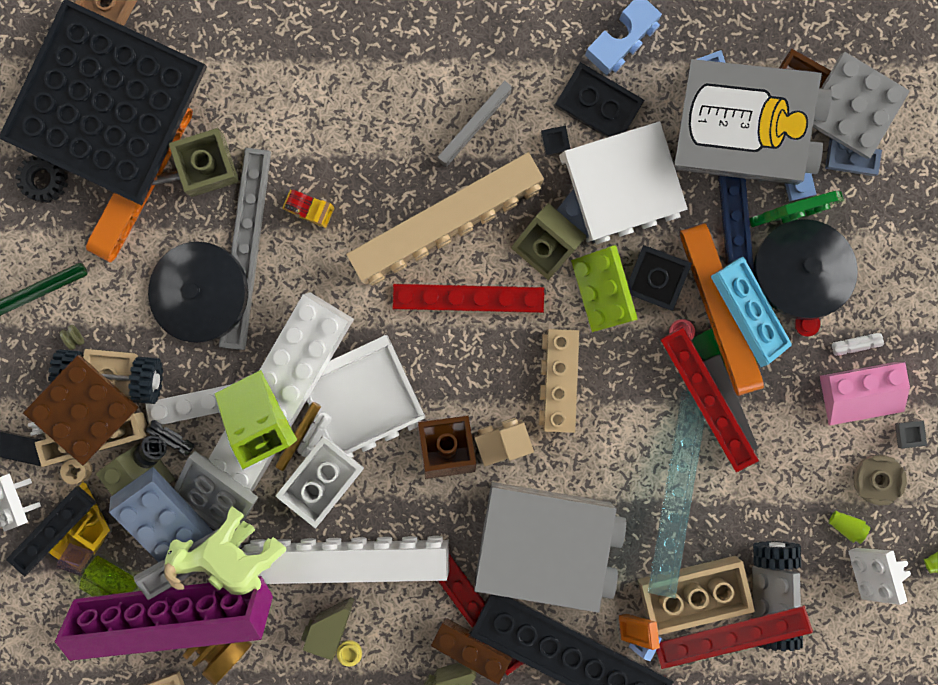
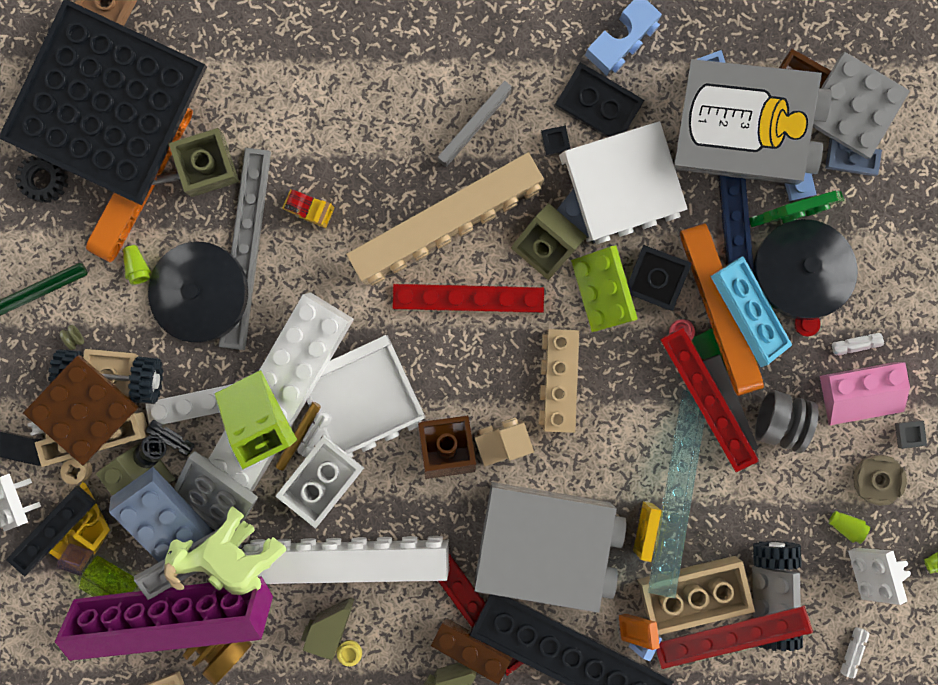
(135, 266): none -> lime cone
(647, 531): none -> yellow plate
(786, 421): none -> flat silver wheel
(854, 652): none -> white axle

